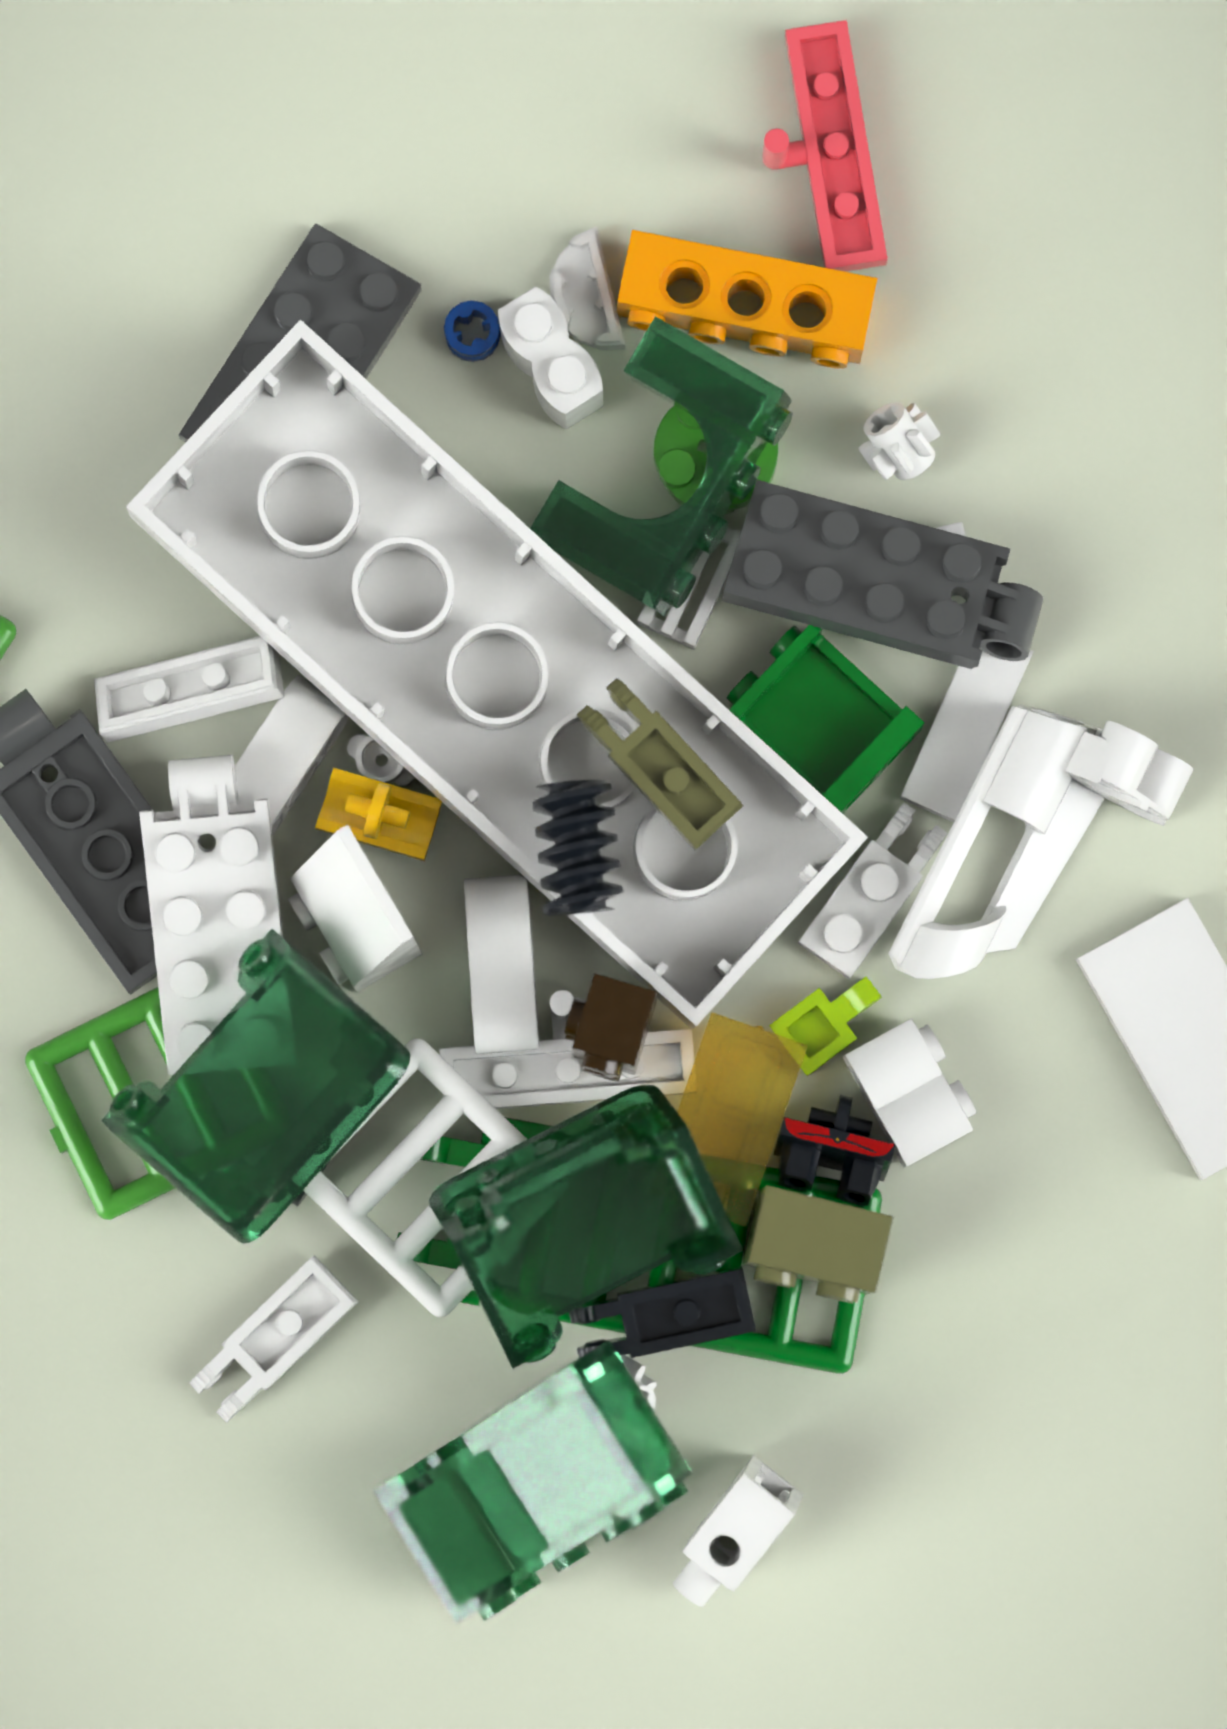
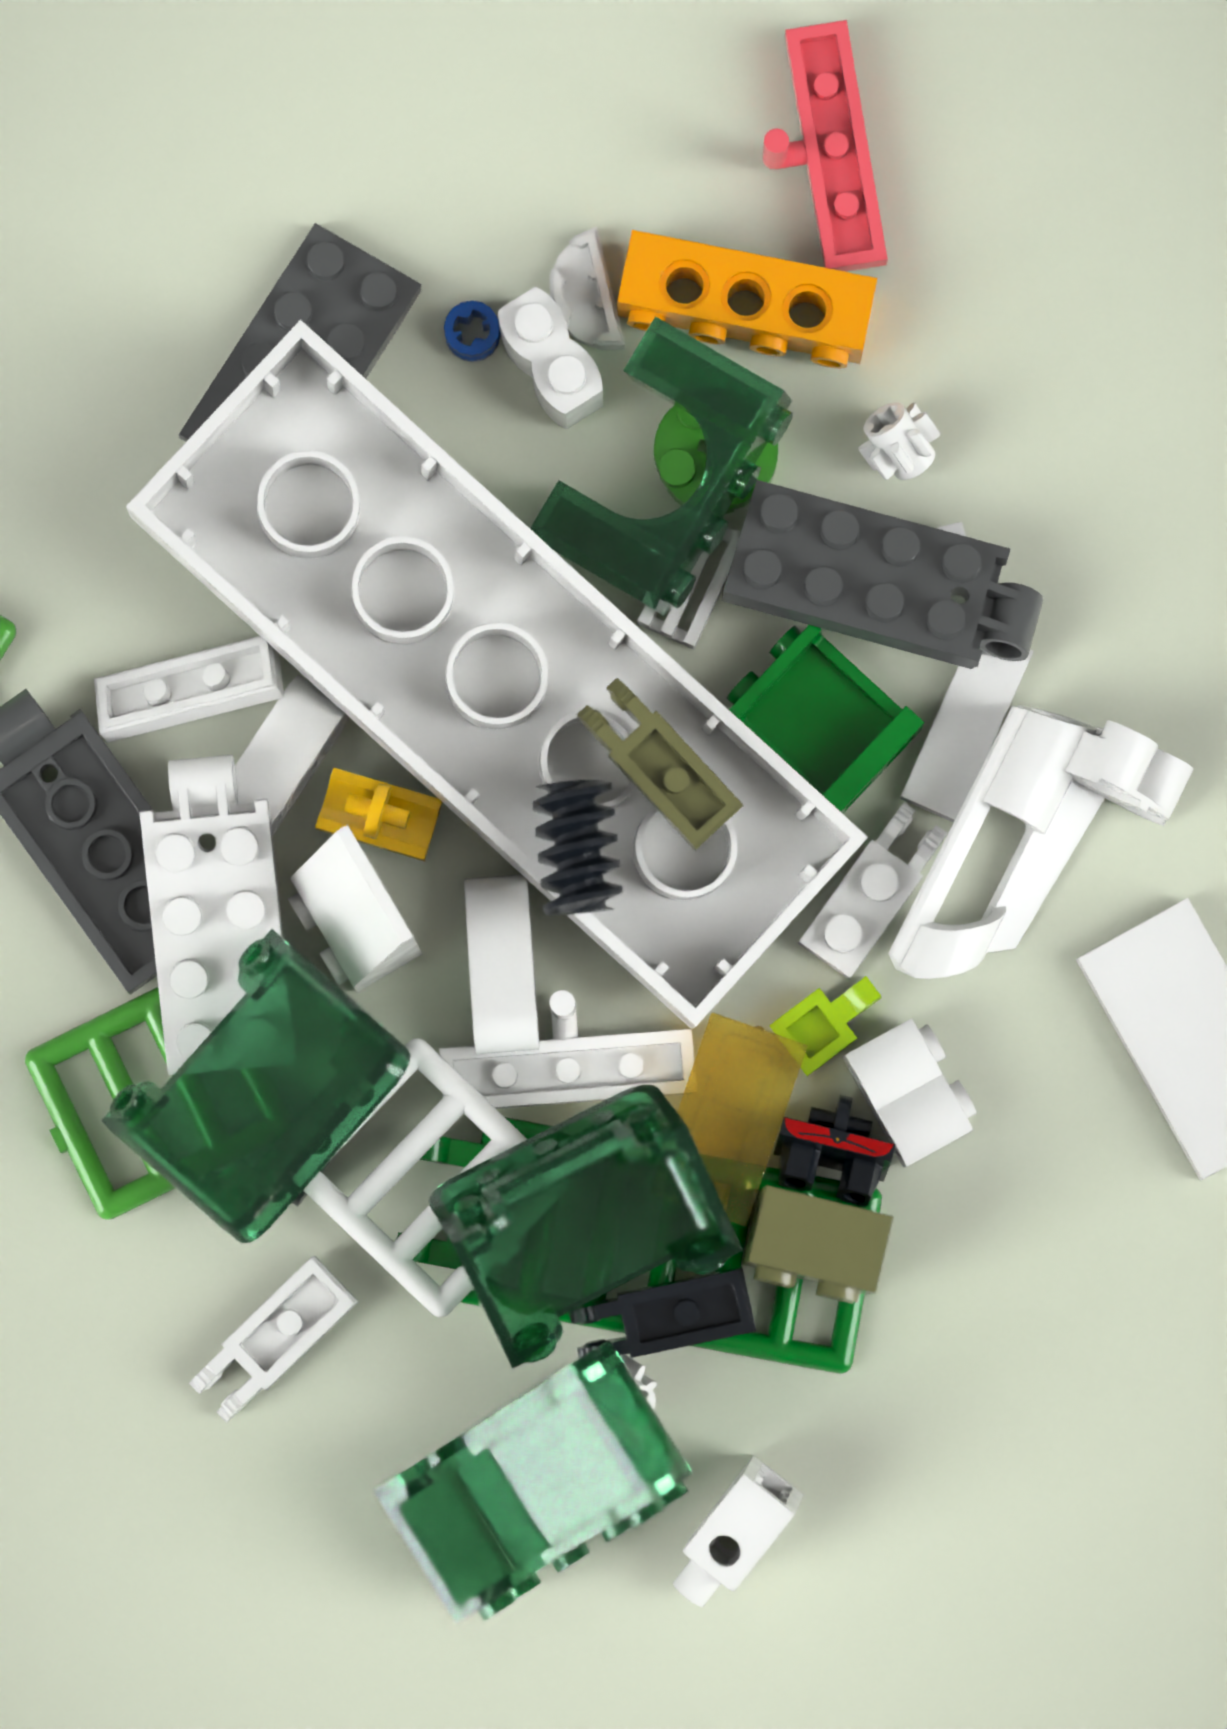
(365, 750): white plate -> none
(610, 1026): dark brown brick -> none

